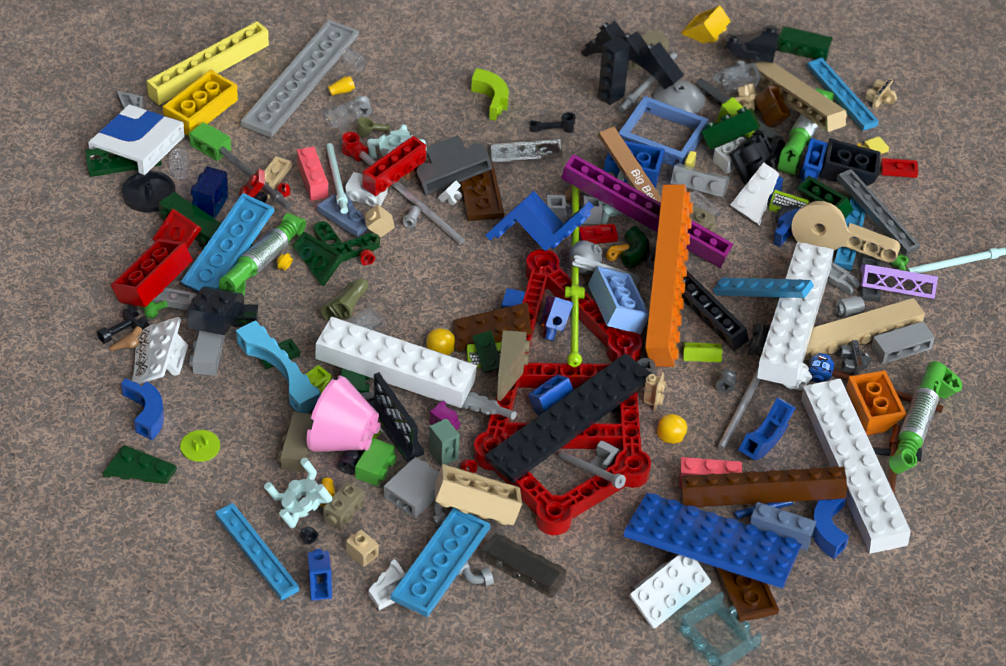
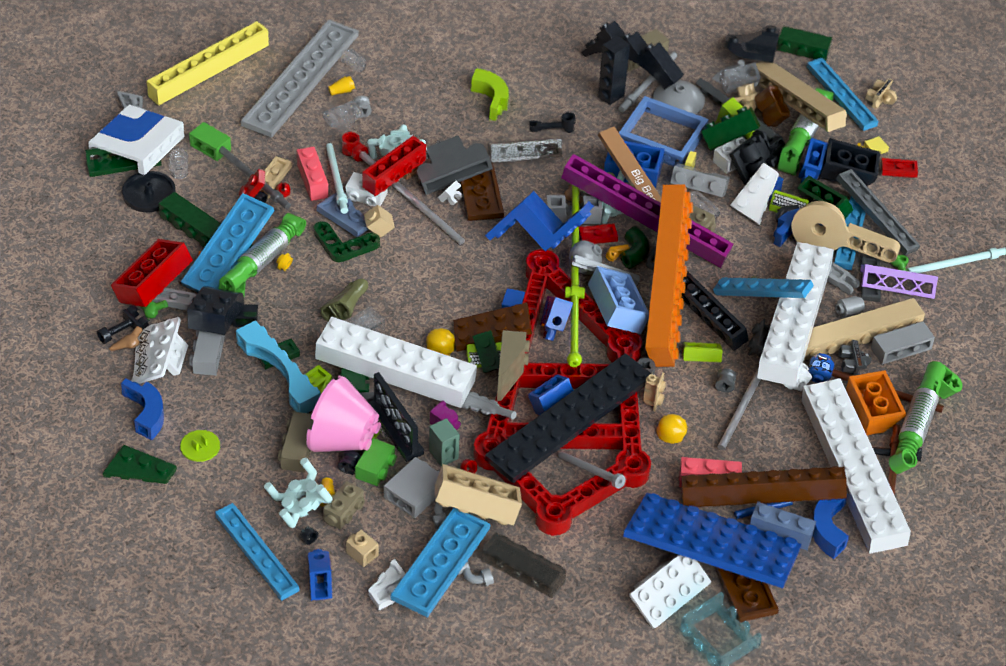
(177, 228): red tile -> none
(202, 101): yellow brick -> none
(210, 191): clear blue brick -> none
(318, 256): dark green wing -> none
(366, 126): olive bar -> none
(369, 257): red hinge -> none
(410, 219): light grey pin -> none
(605, 455): light grey panel -> none
(707, 25): yellow slope -> none
(763, 439): blue arch -> none

